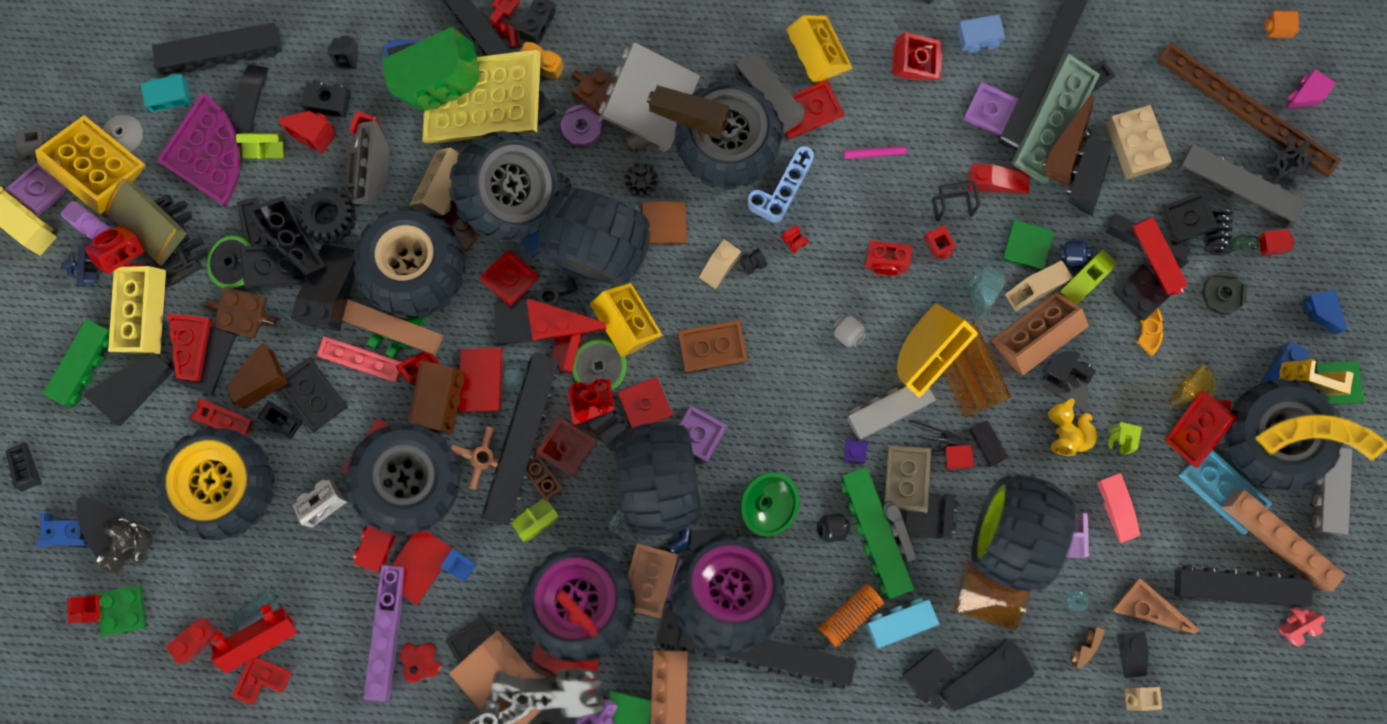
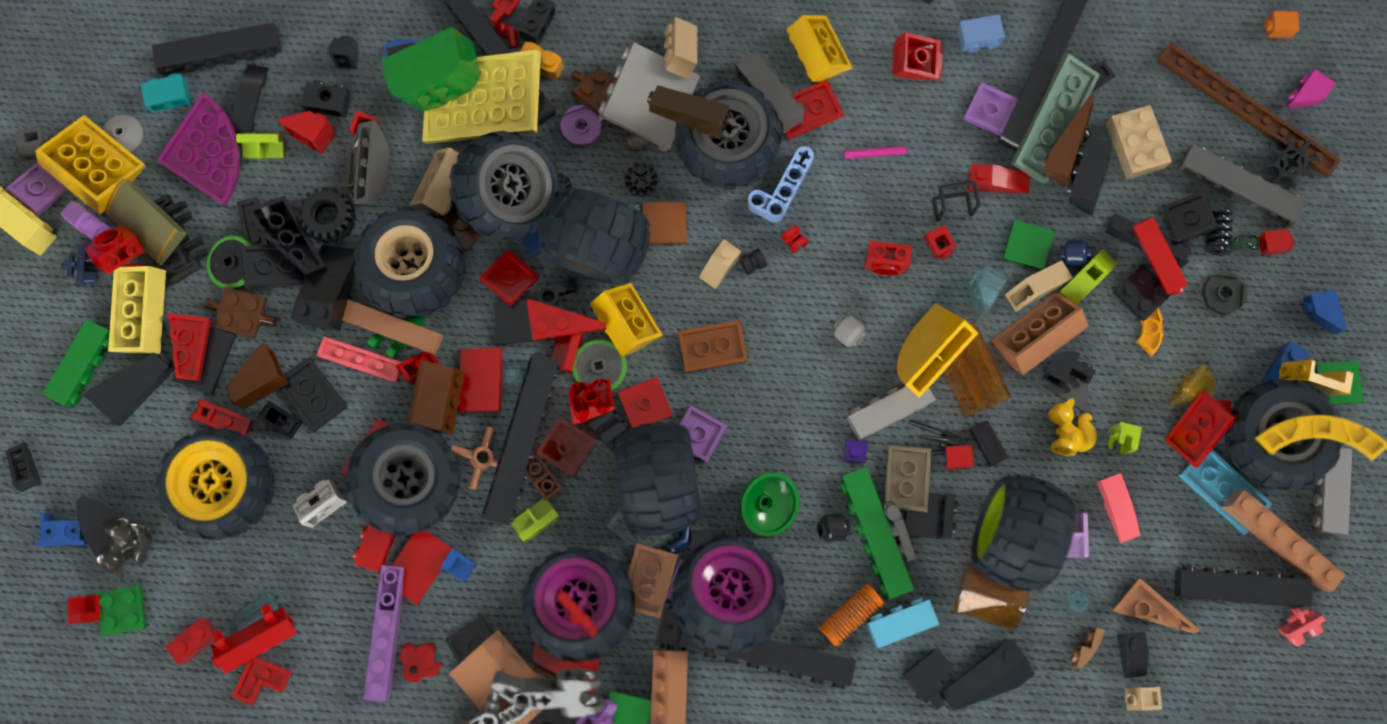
(681, 47): none -> tan brick

